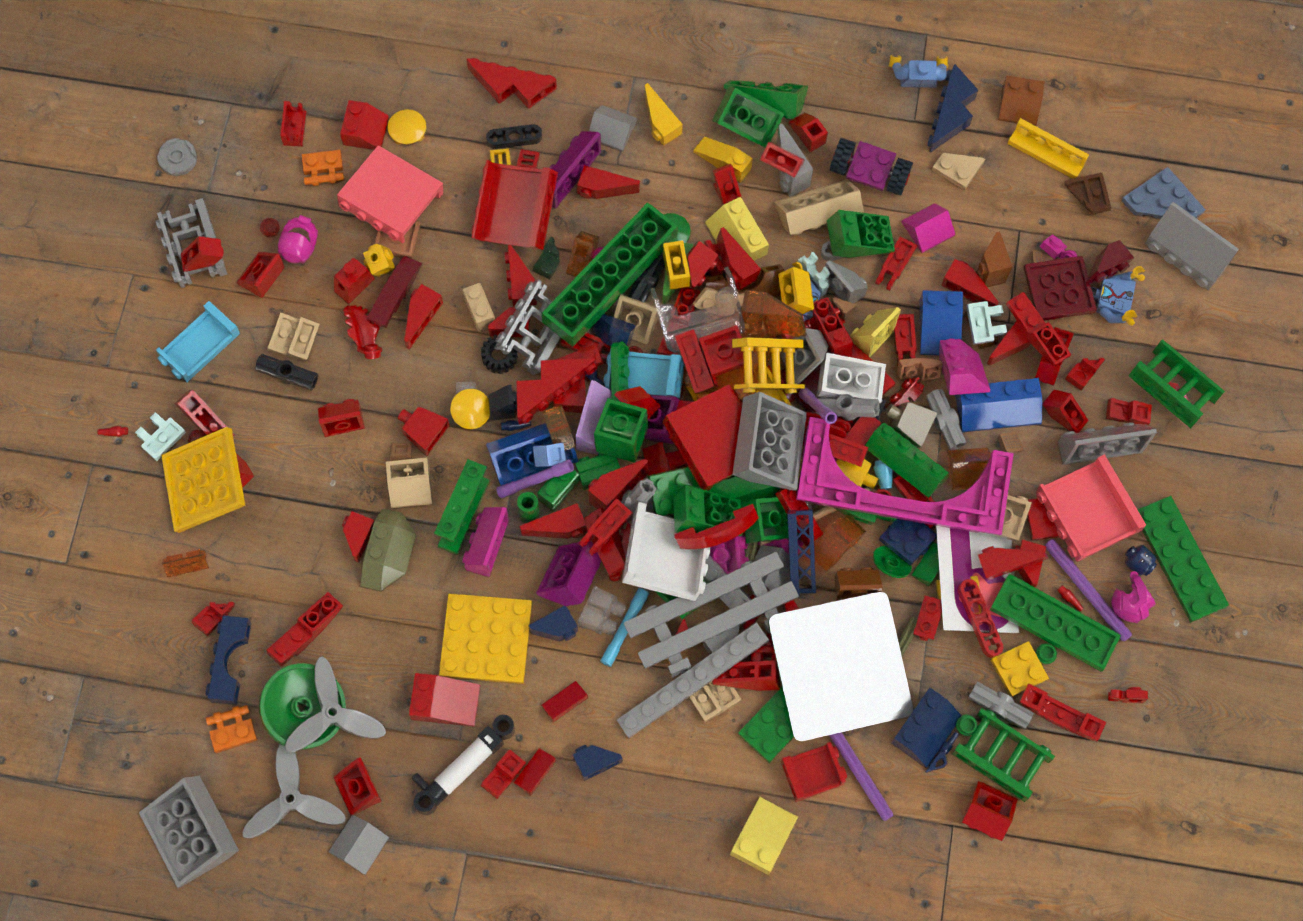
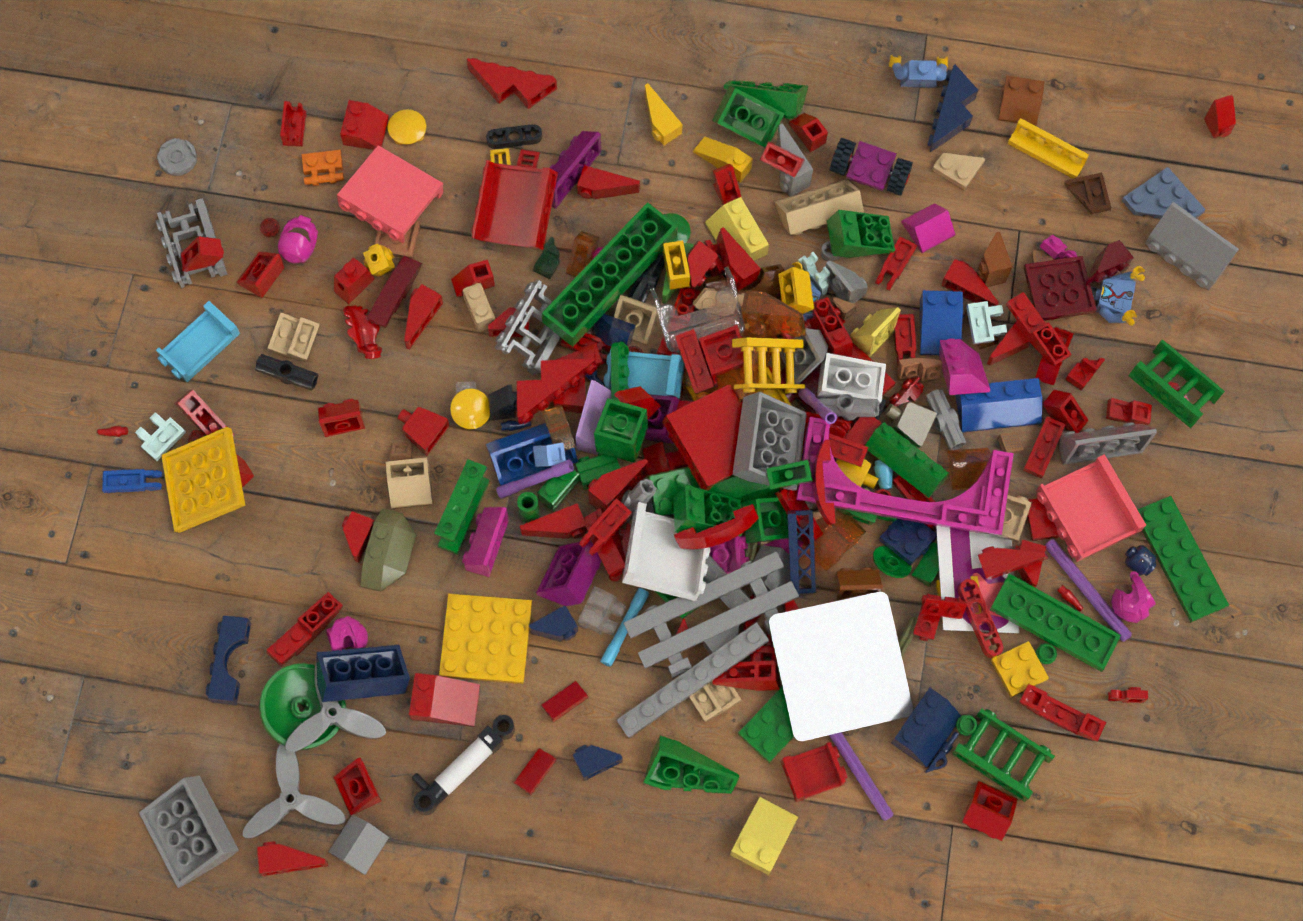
(130, 480): none -> blue hinge
(177, 565): clear orange hinge -> none
(210, 616): red slope -> none
(232, 735): orange plate -> none
(281, 859): none -> red slope
(347, 633): none -> dark pink helmet
(361, 673): none -> dark blue slope
(473, 274): none -> red slope
(497, 365): black tyre -> none
(503, 774): red slope -> none
(518, 276): red slope -> none
(613, 126): light grey slope -> none
(680, 766): none -> green wedge
(789, 474): none -> green slope
(826, 509): none -> red slope
(948, 607): none -> red hinge
(1001, 705): light grey piece -> none
(1044, 447): none -> red plate
(1221, 117): none -> red slope

